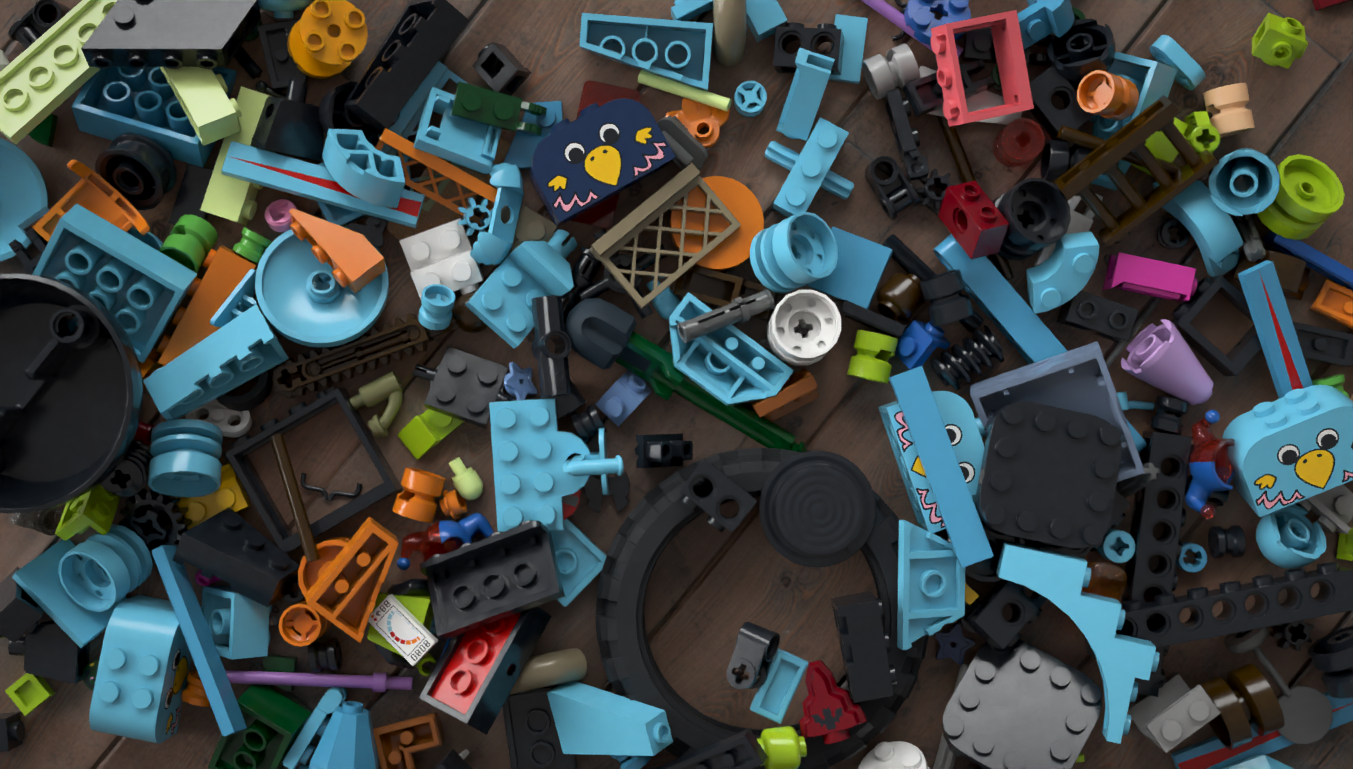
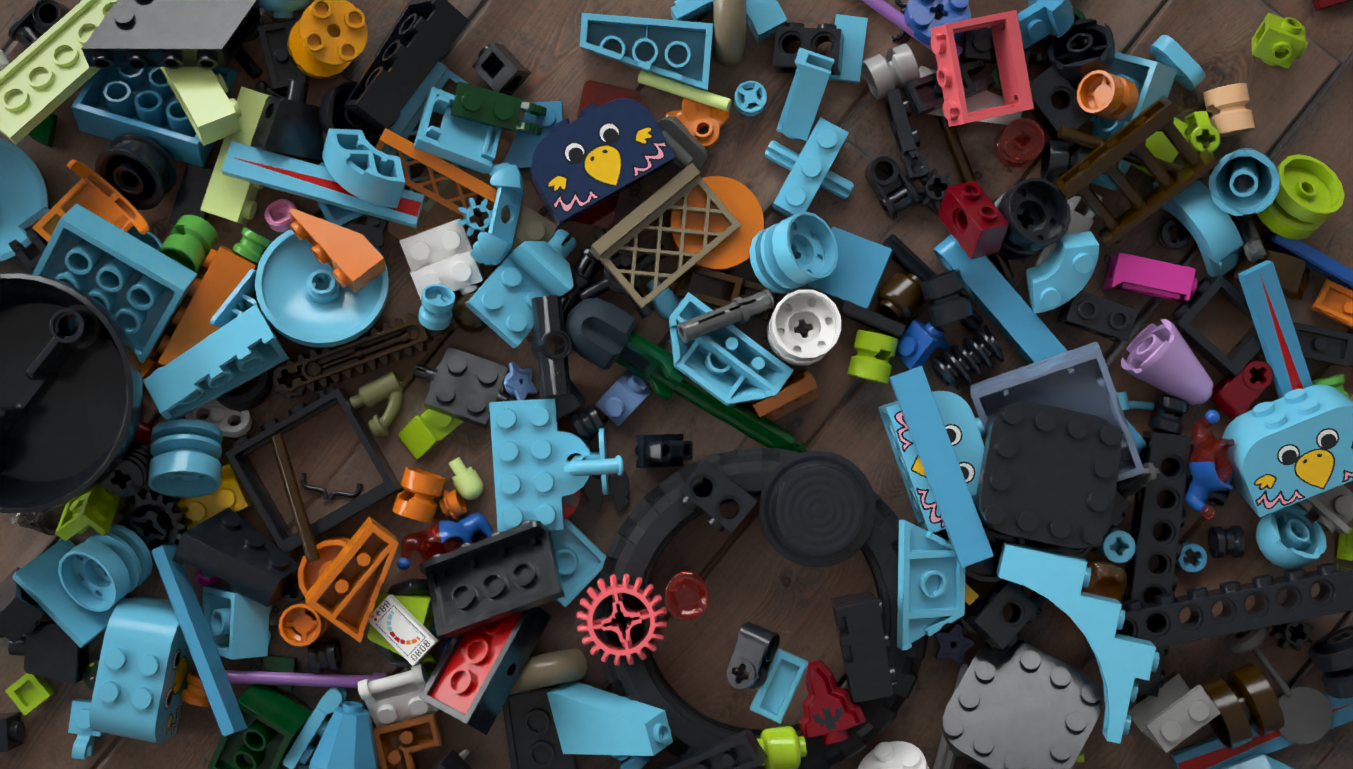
(80, 725): none -> medium azure plate
(396, 696): none -> white plate
(606, 623): none -> coral gear
(686, 595): none -> clear red wheel
(1237, 393): none -> dark red piece

